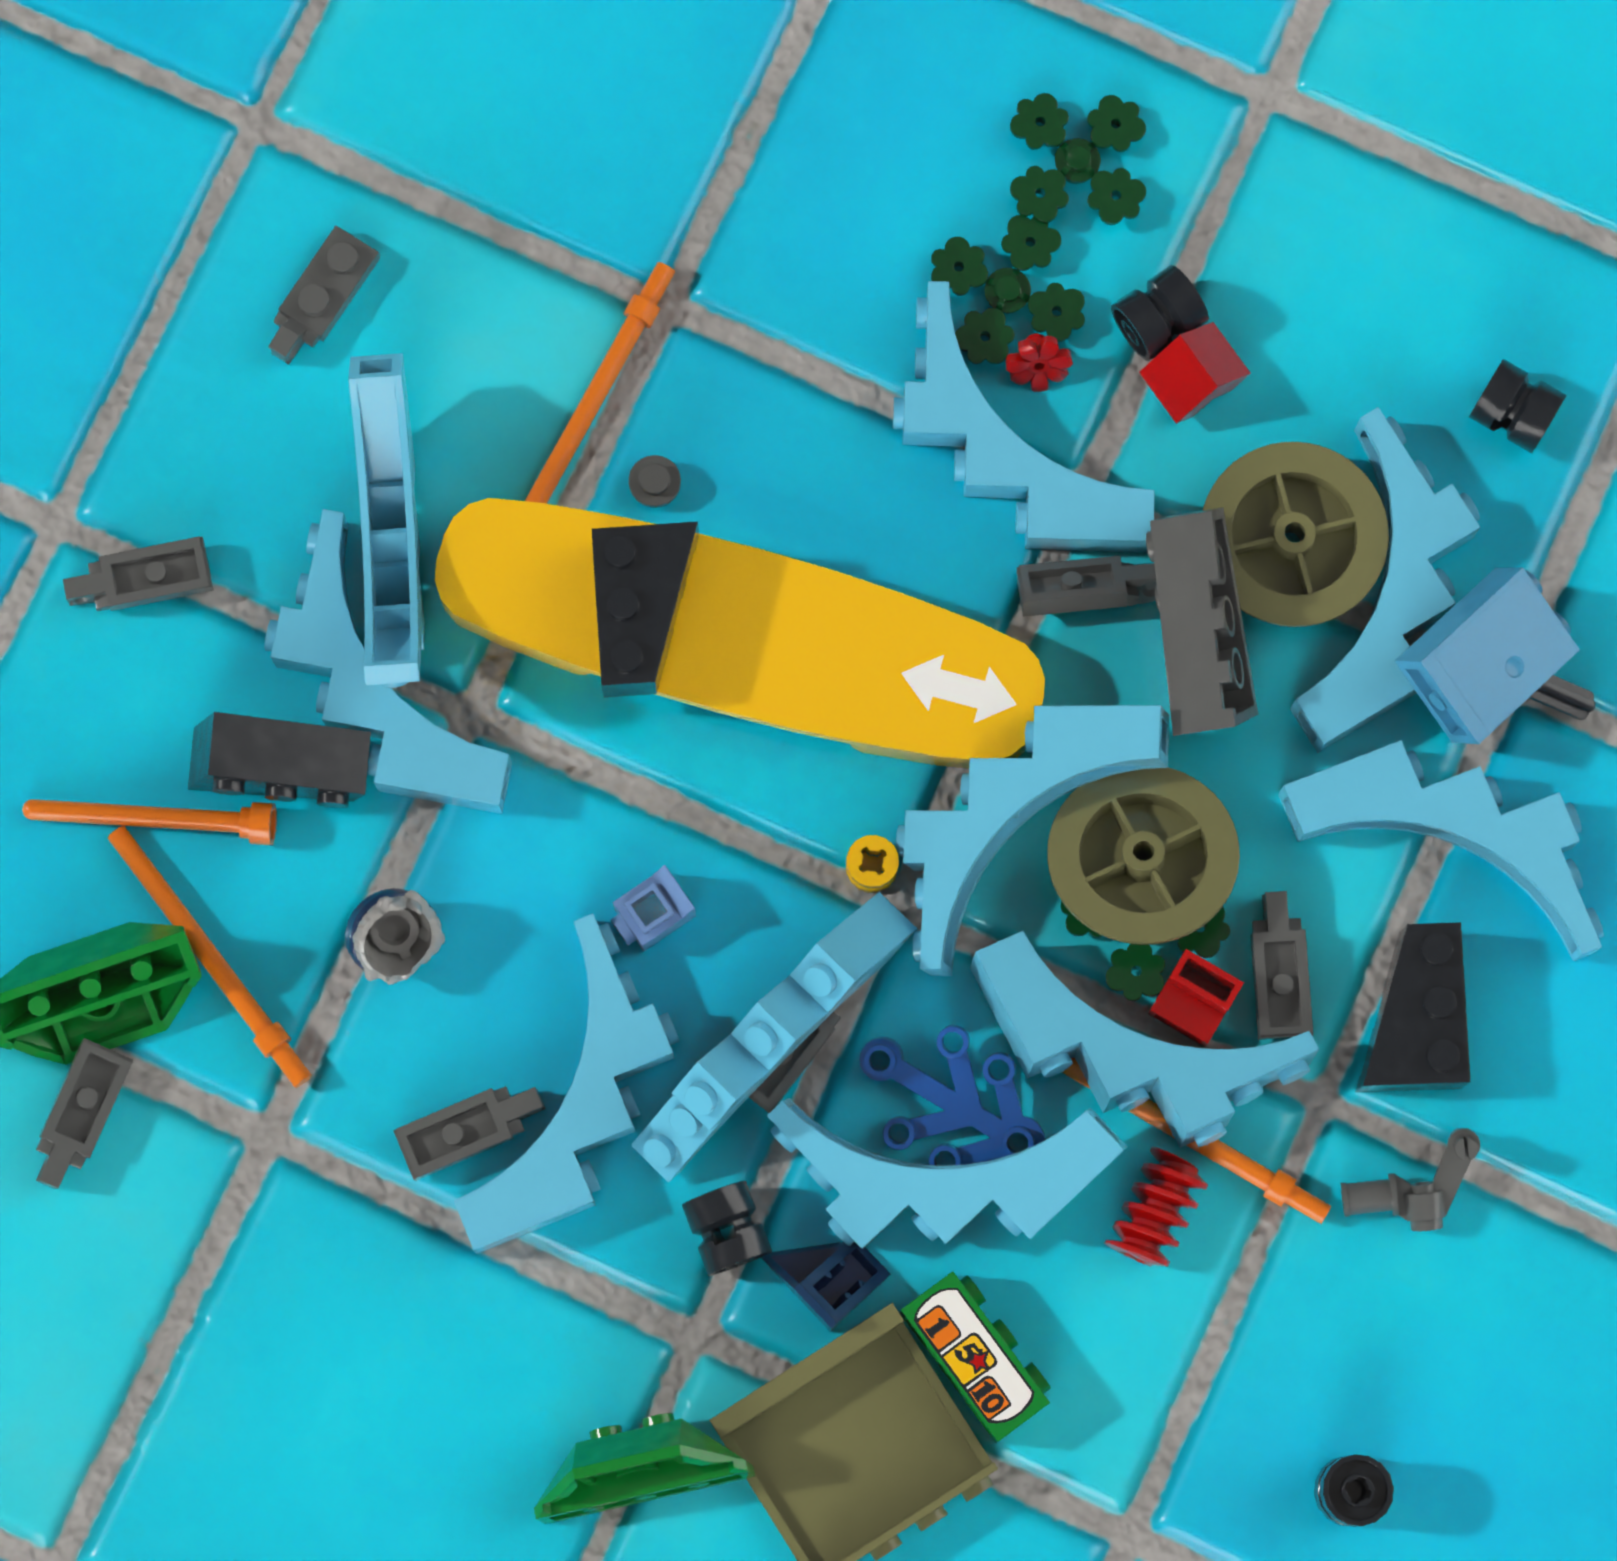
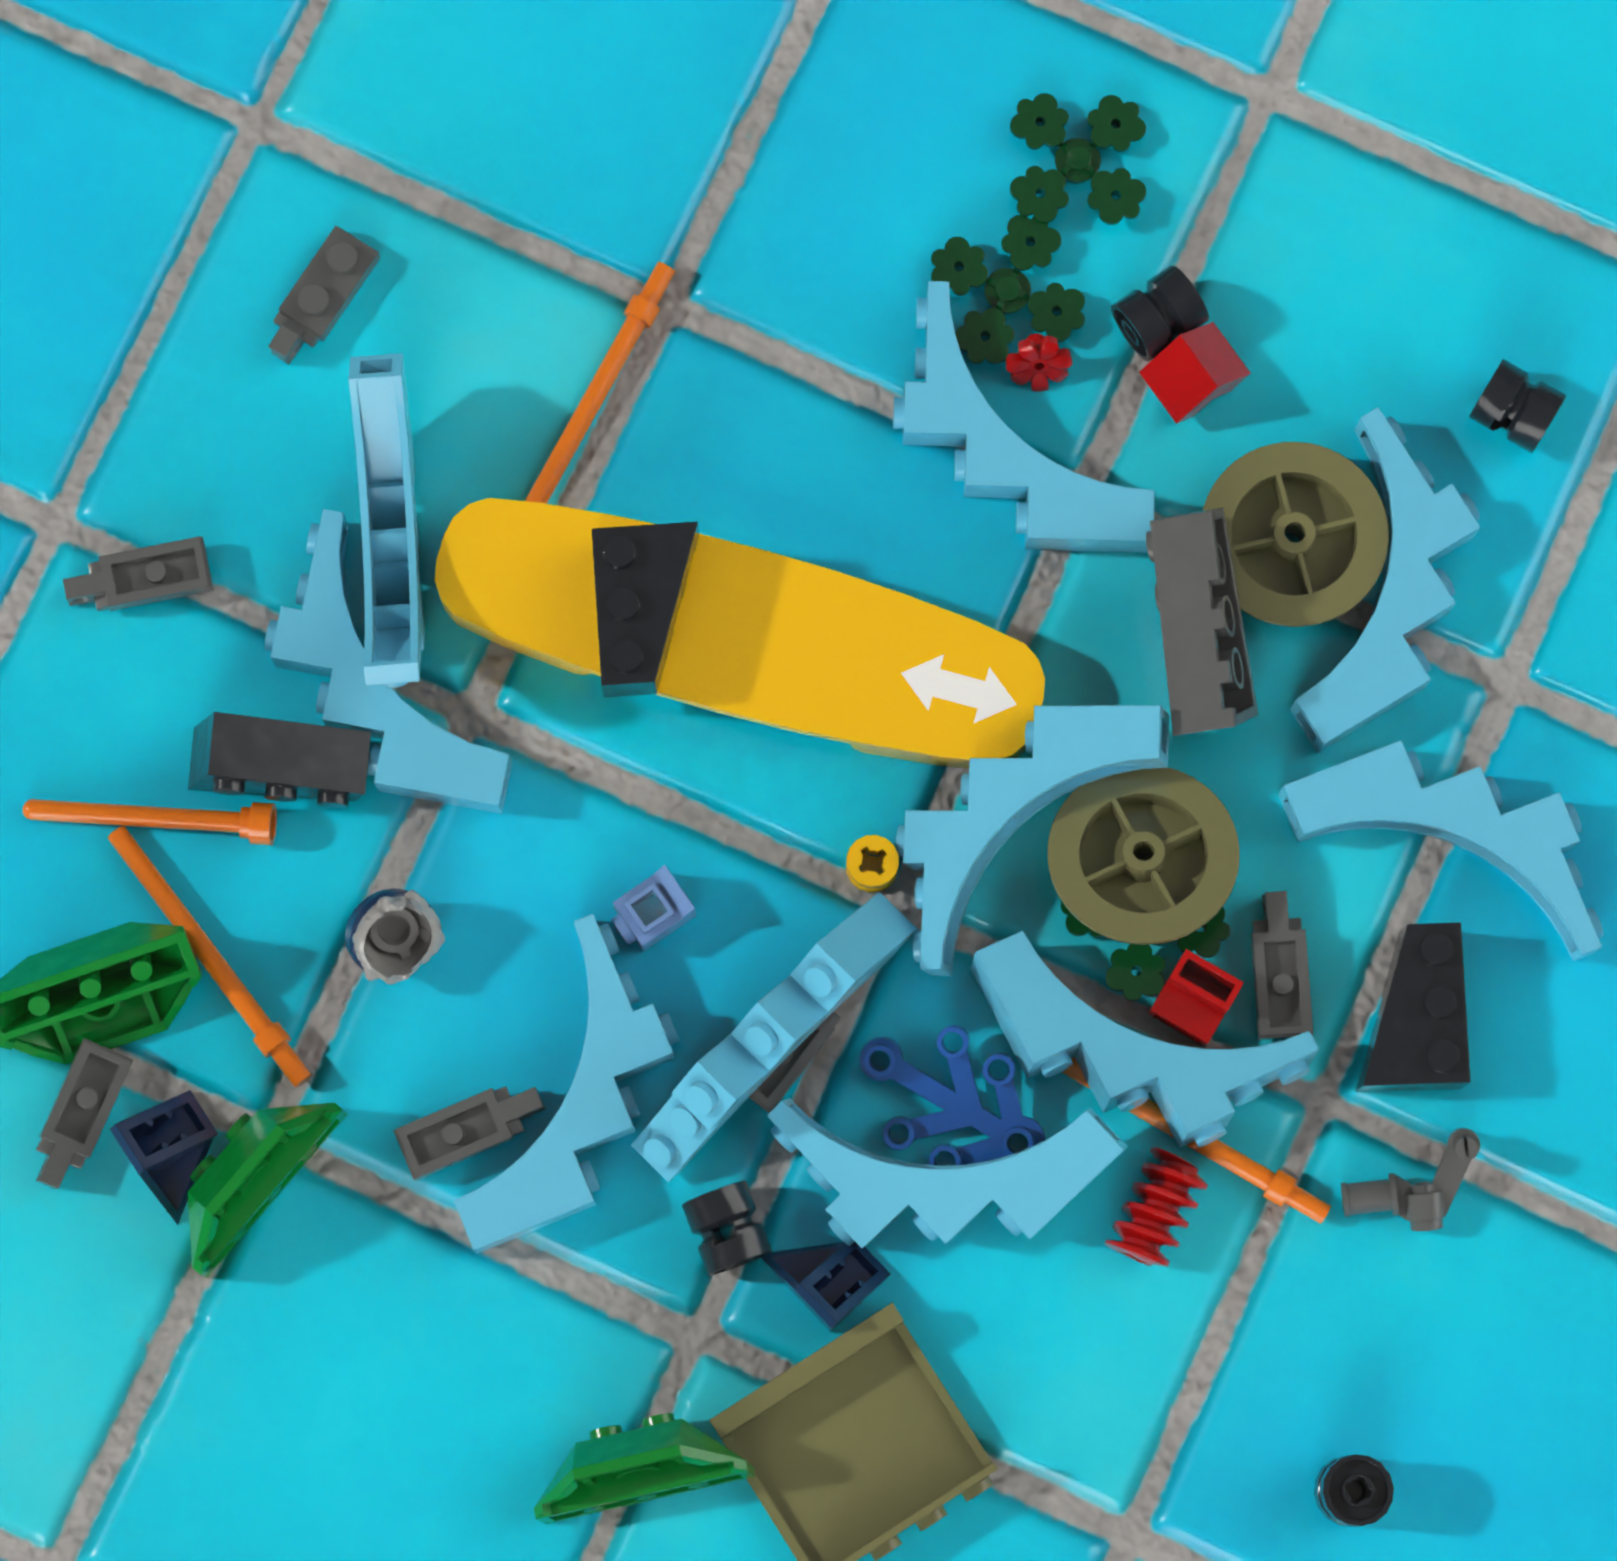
(167, 1147): none -> dark blue slope
(251, 1174): none -> green wedge
(654, 481): dark grey plate -> none
(976, 1355): brick -> none
(1084, 585): dark grey hinge -> none
(1493, 656): dark azure piece -> none

